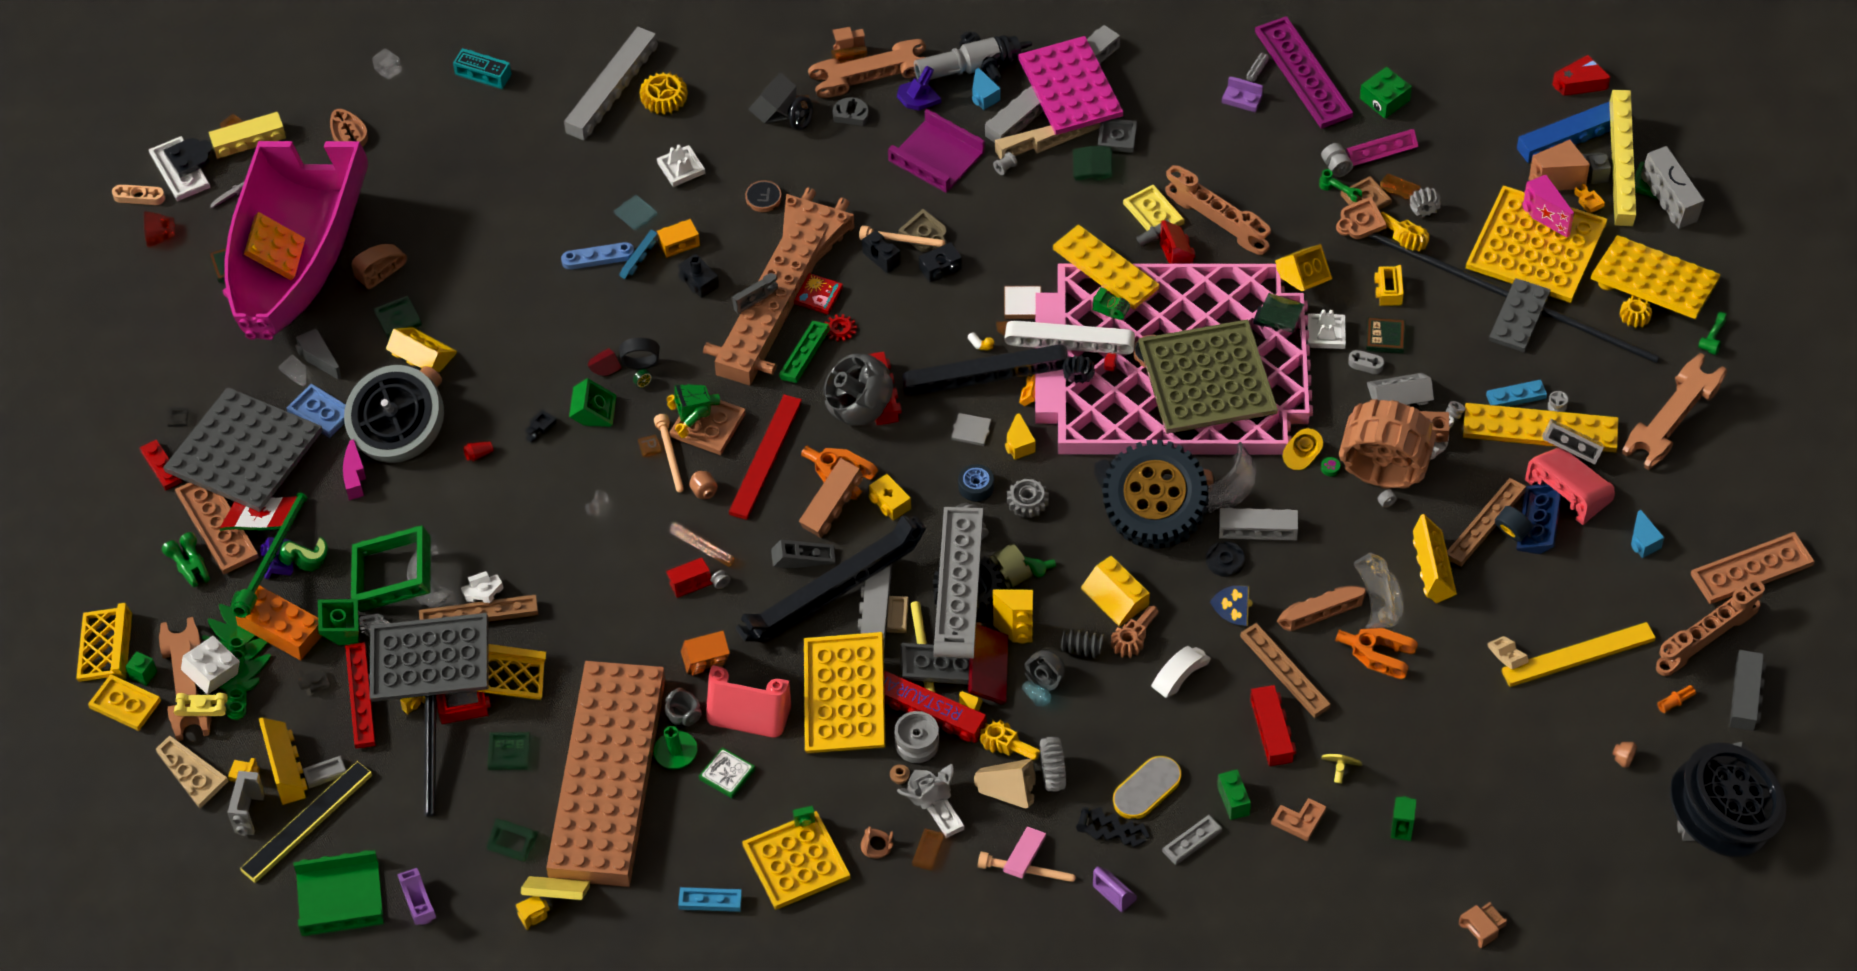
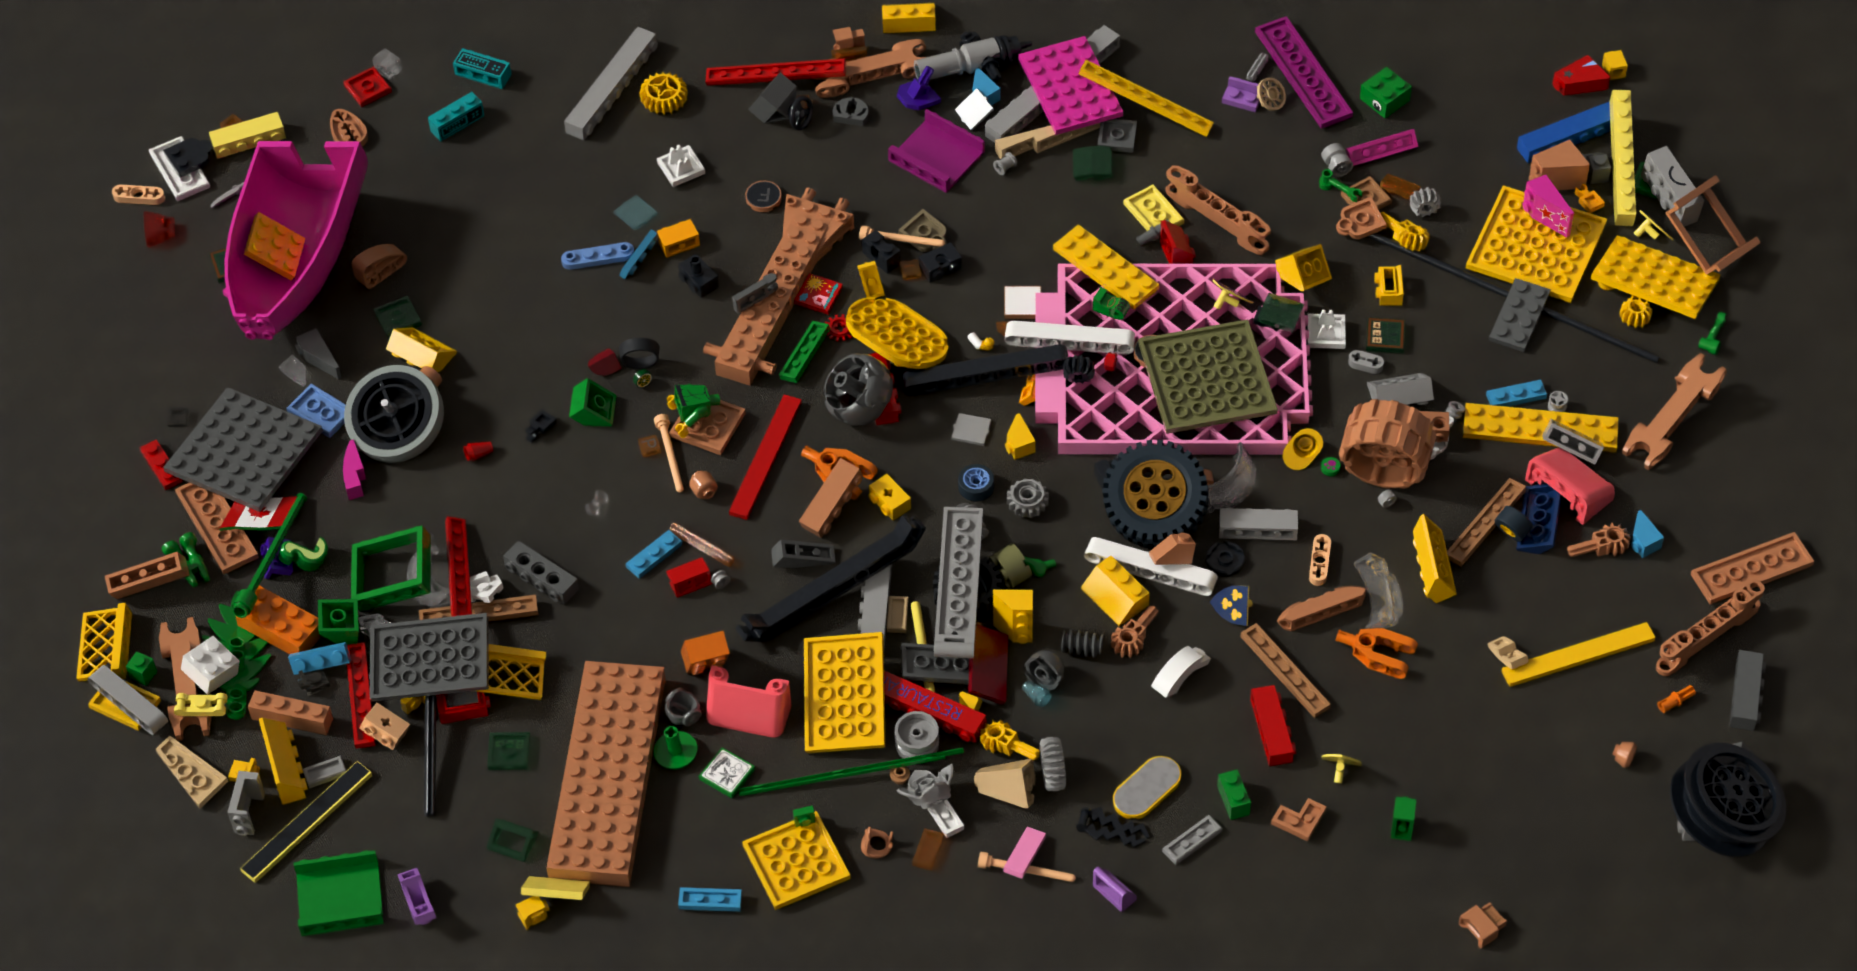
(128, 699): none -> light grey beam
(147, 575): none -> nougat brick
(294, 712): none -> nougat brick
(319, 658): none -> dark azure plate
(367, 86): none -> red tile
(384, 726): none -> light nougat brick
(456, 116): none -> teal brick
(458, 566): none -> red tile
(541, 573): none -> dark grey brick
(654, 554): none -> dark azure plate
(768, 72): none -> red tile
(848, 772): none -> green piece
(871, 279): none -> yellow tile
(897, 332): none -> yellow plate
(908, 17): none -> yellow slope
(910, 269): none -> clear orange tile
(974, 109): none -> piece
(1140, 564): none -> white beam
(1146, 98): none -> yellow tile
(1174, 550): none -> nougat slope
(1224, 296): none -> light yellow shield
(1271, 94): none -> tan wheel
(1325, 553): none -> light nougat beam
(1603, 543): none -> nougat gear
(1615, 64): none -> yellow brick
(1645, 226): none -> light yellow shield
(1743, 246): none -> nougat piece

